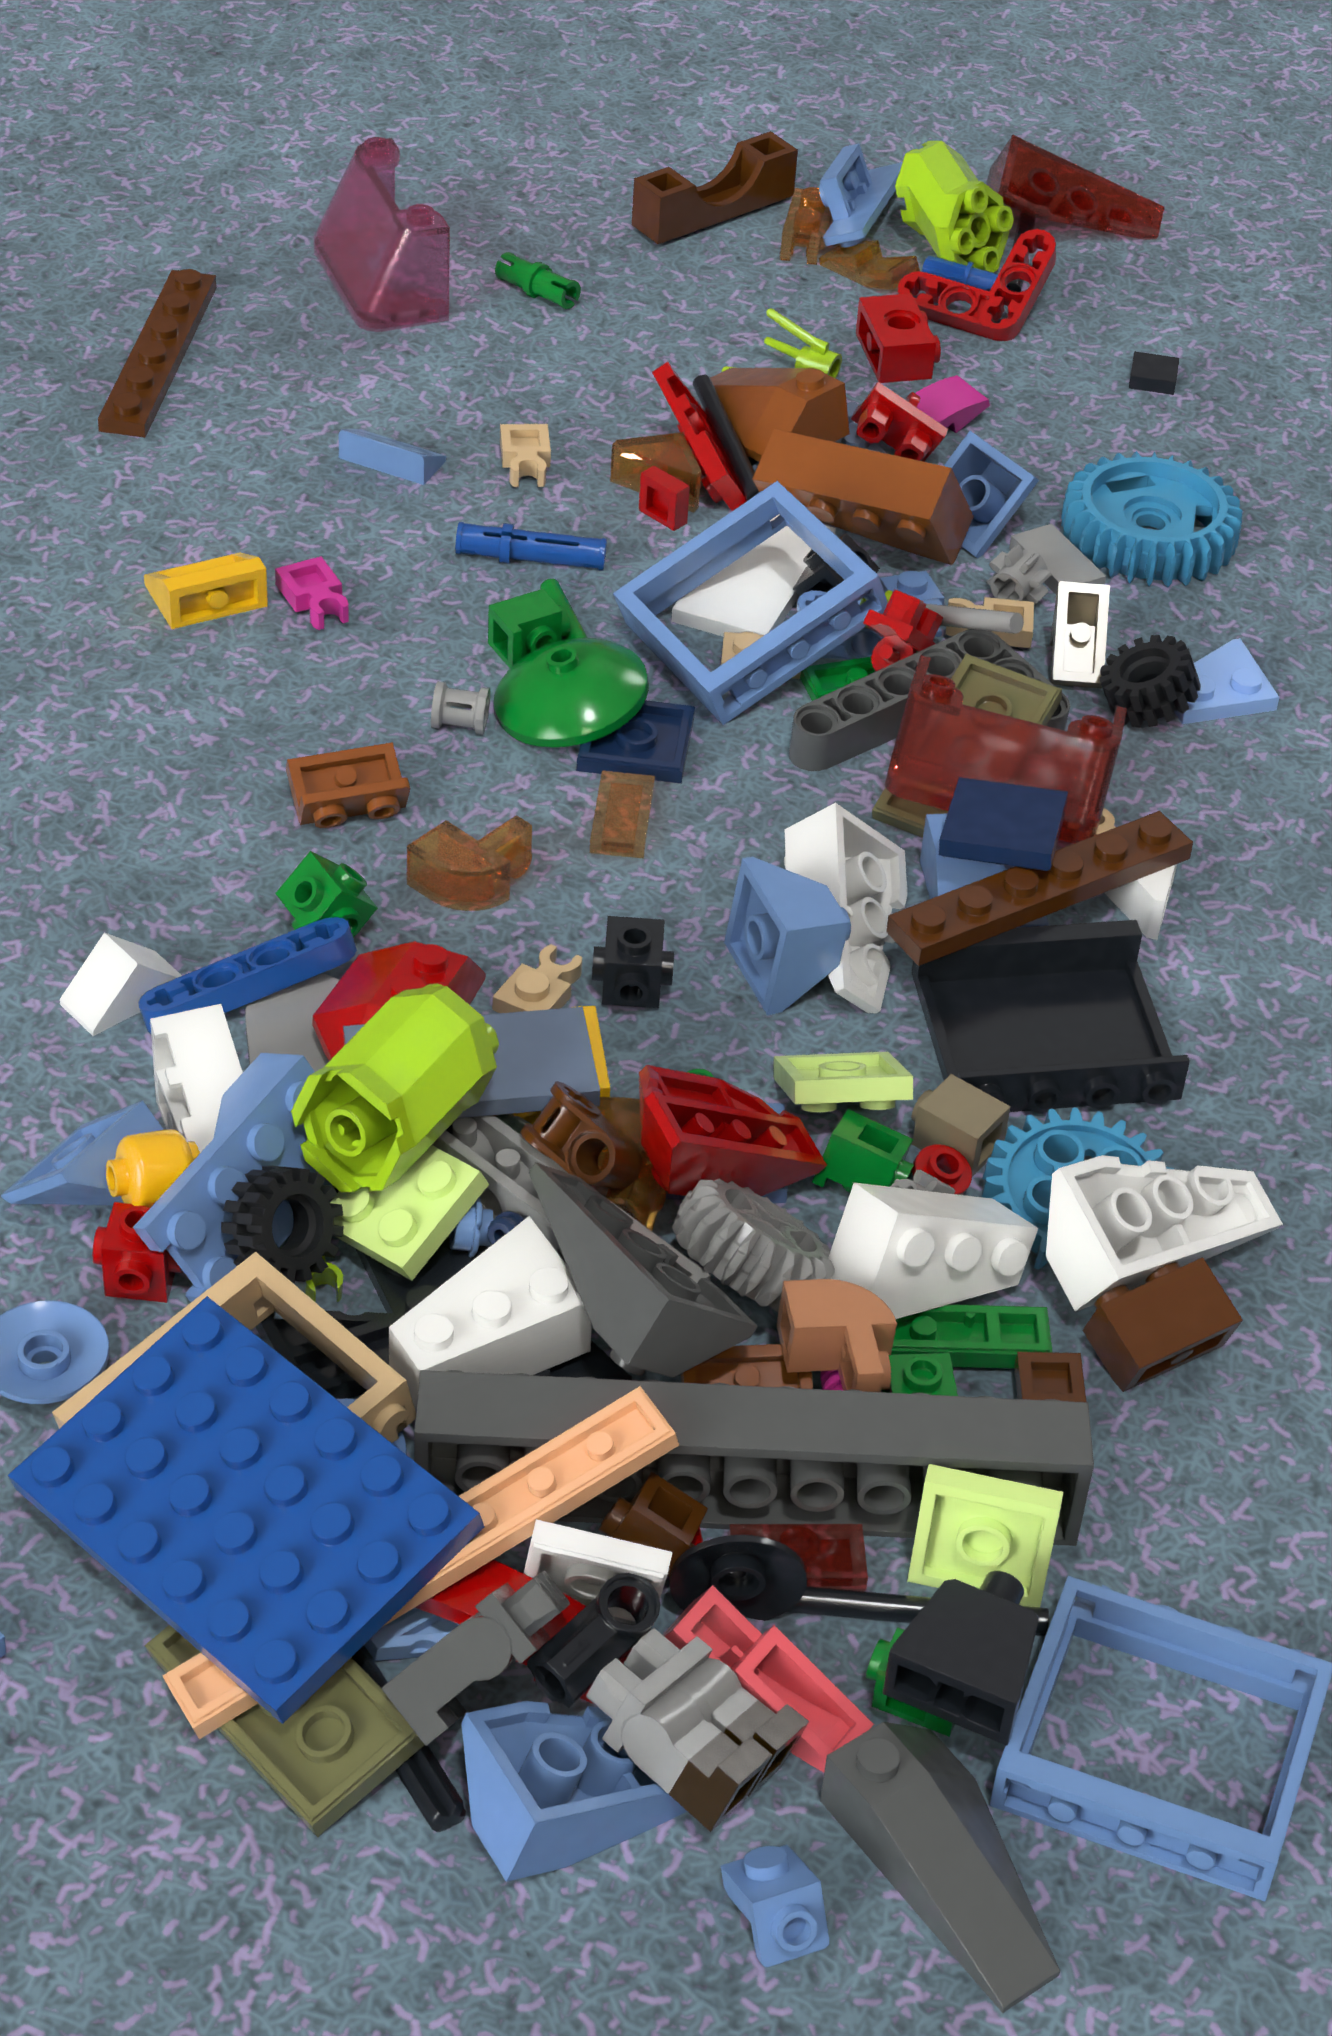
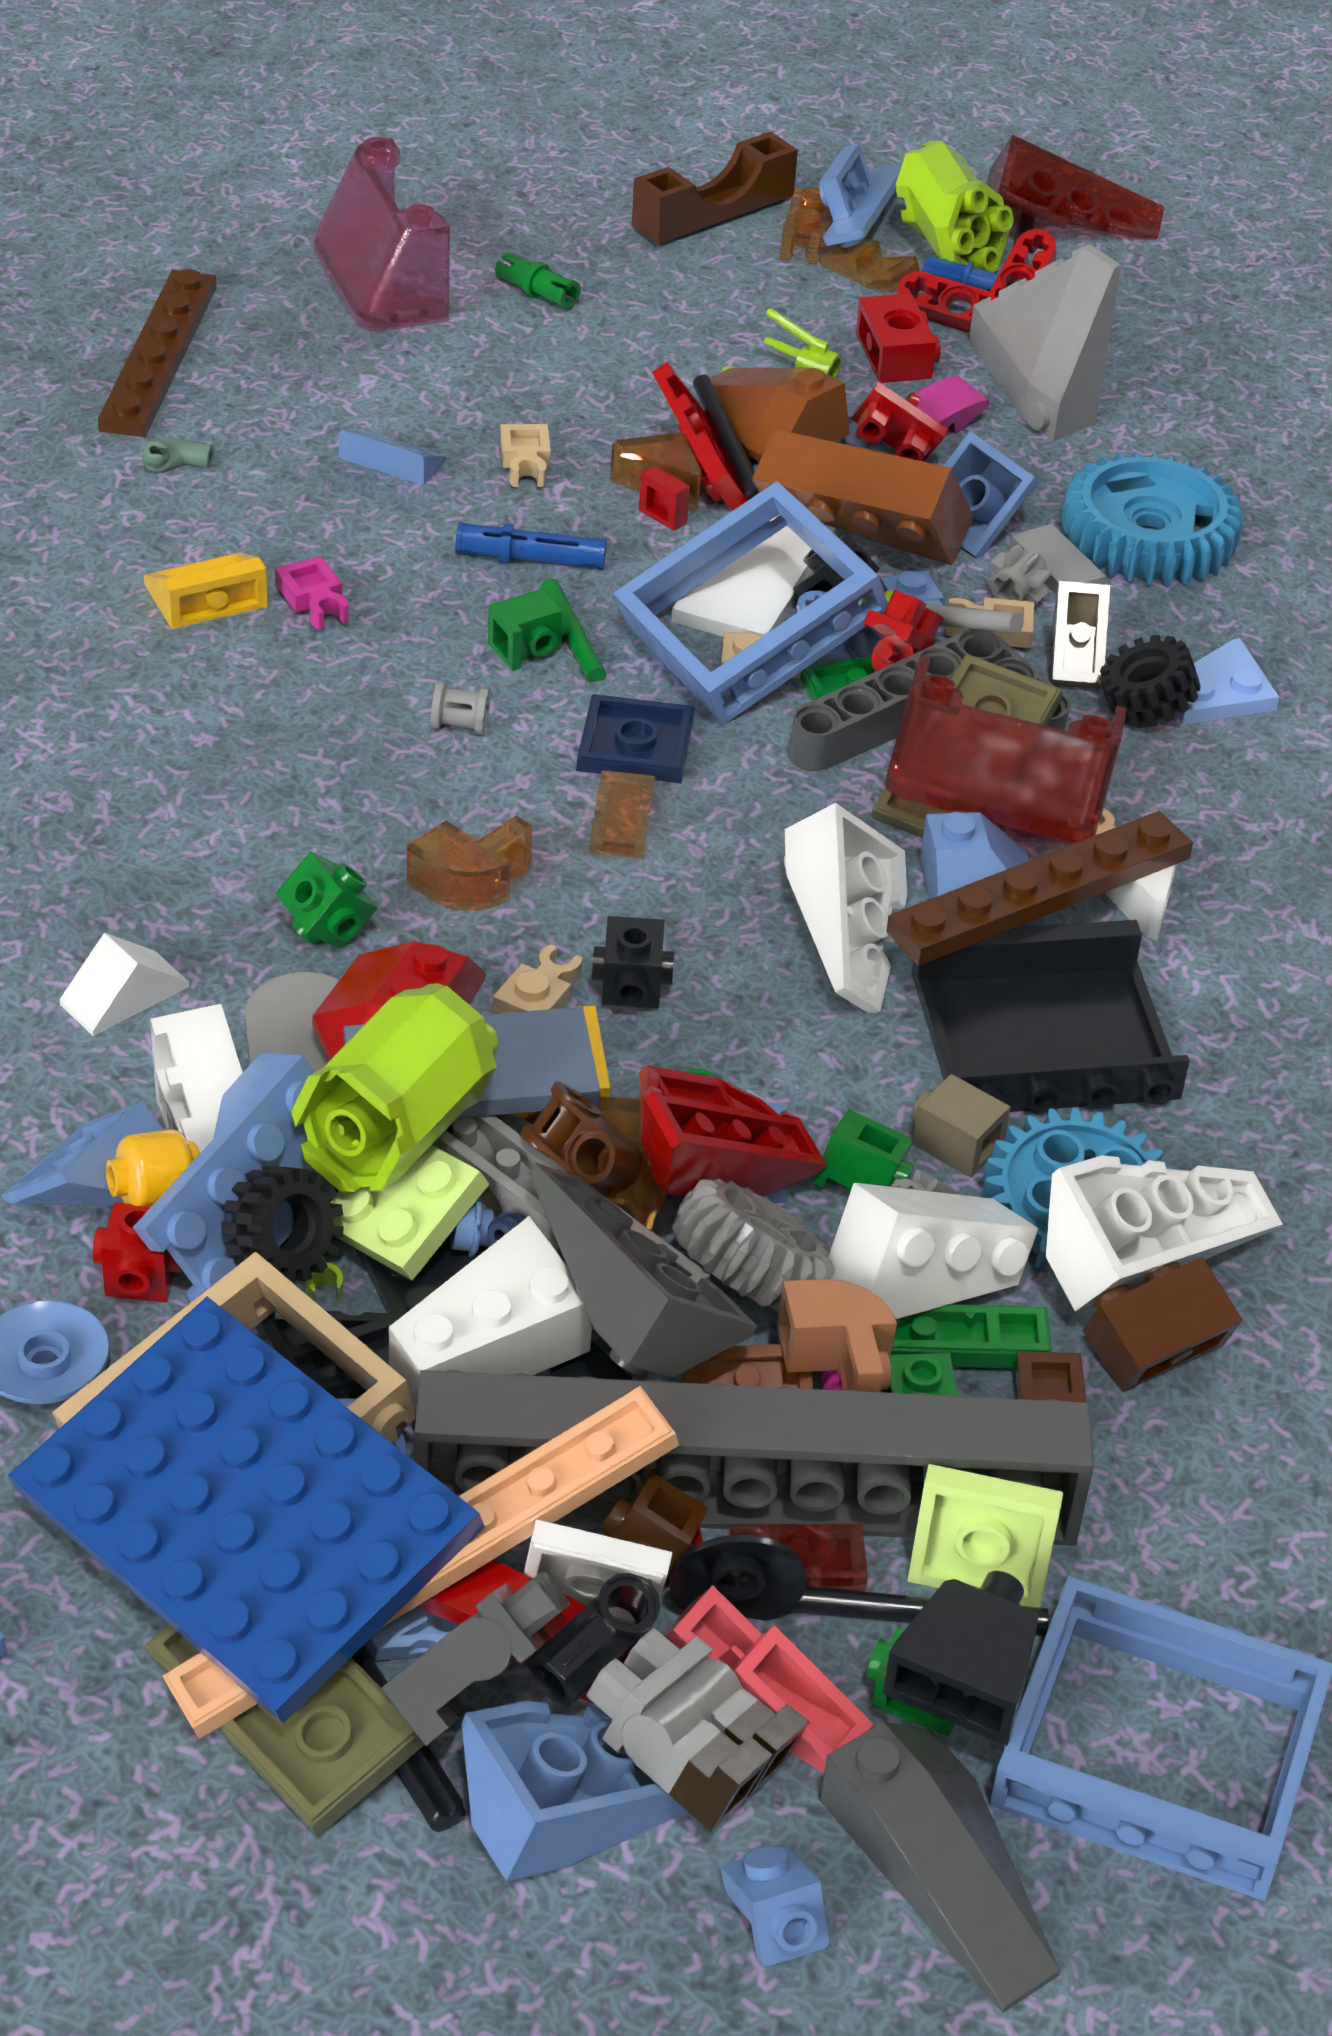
(174, 452): none -> sand green arm
(255, 971): blue beam -> none
(347, 784): dark orange bracket -> none
(571, 692): green dish -> none
(783, 932): medium blue slope -> none
(830, 1079): yellowish green plate -> none
(943, 1157): red plate -> none
(1003, 824): dark blue tile -> none
(1052, 340): none -> light grey slope
(1154, 373): black tile -> none

